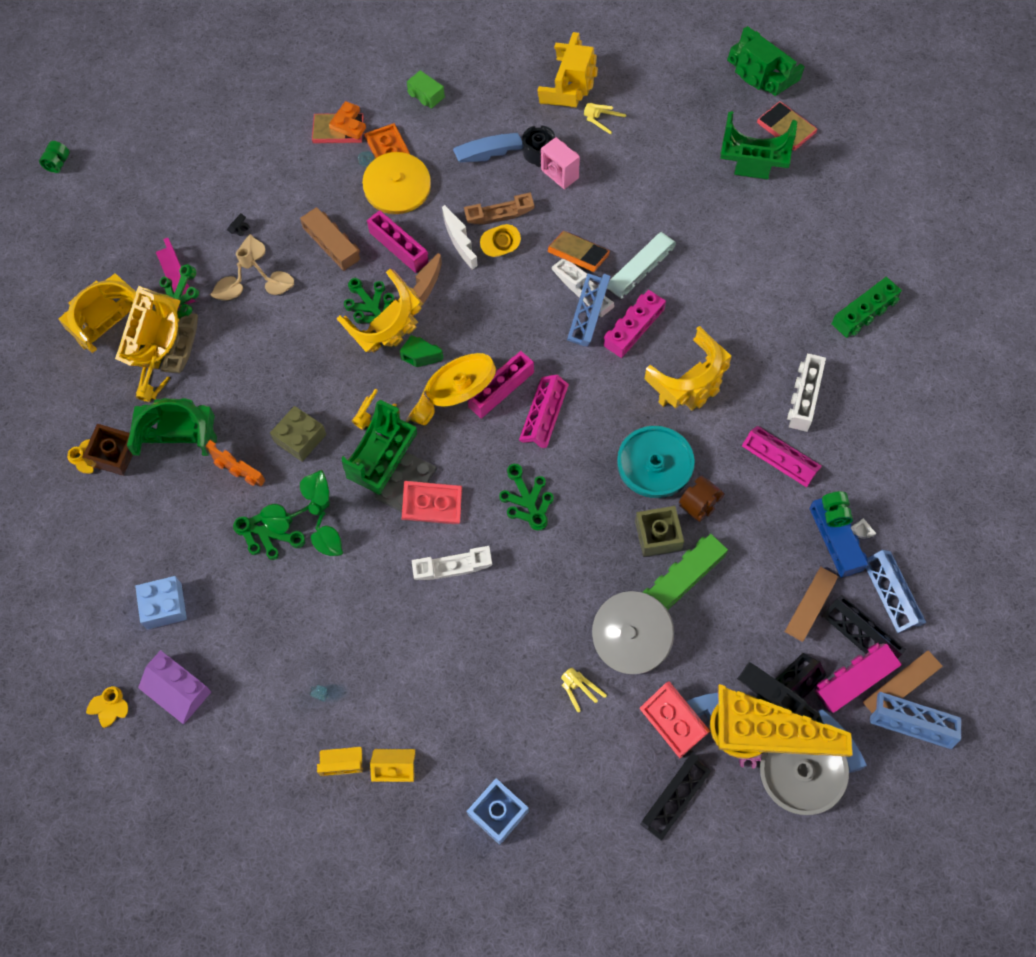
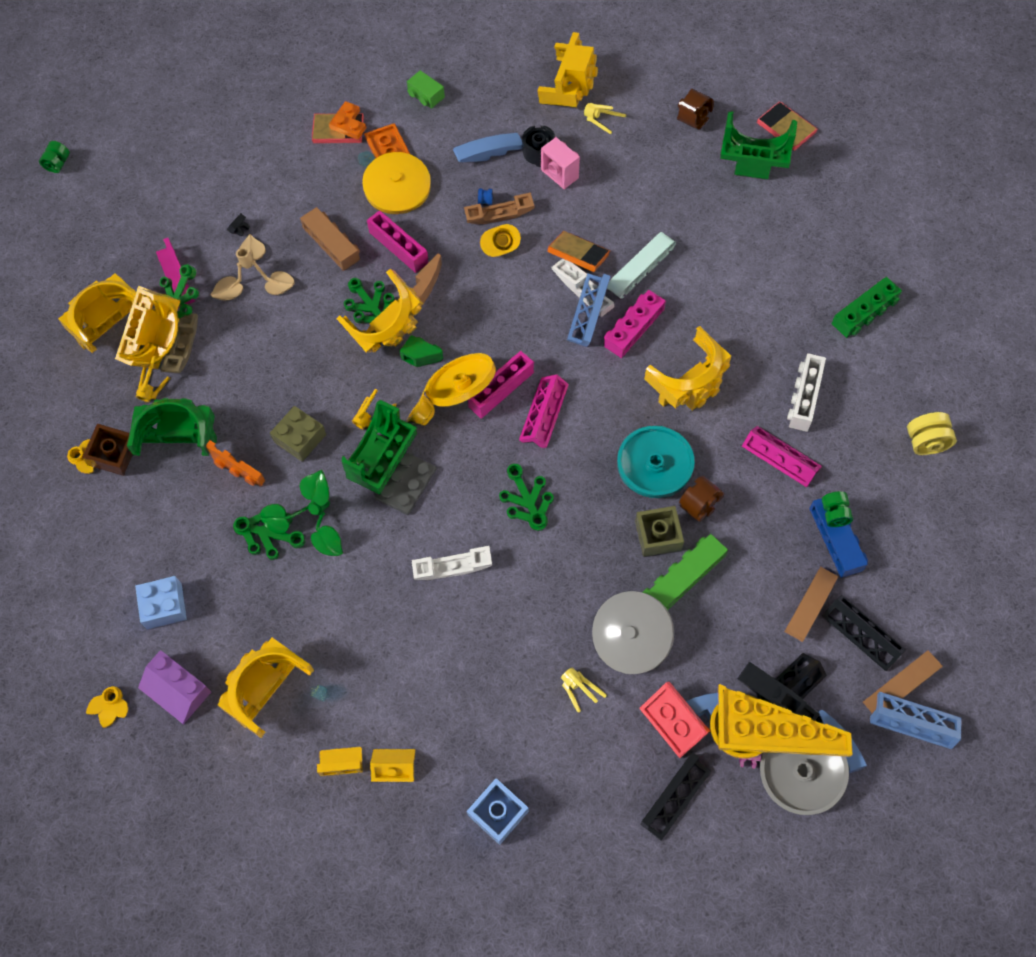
(257, 681): none -> yellow piece
(431, 502): coral tile -> none
(458, 235): white slope -> none
(485, 196): none -> blue wheel
(695, 108): none -> reddish brown brick
(756, 60): green piece -> none
(857, 677): dark pink brick -> none
(863, 529): white tile -> none
(901, 590): medium blue fence -> none
(931, 433): none -> light yellow wheel

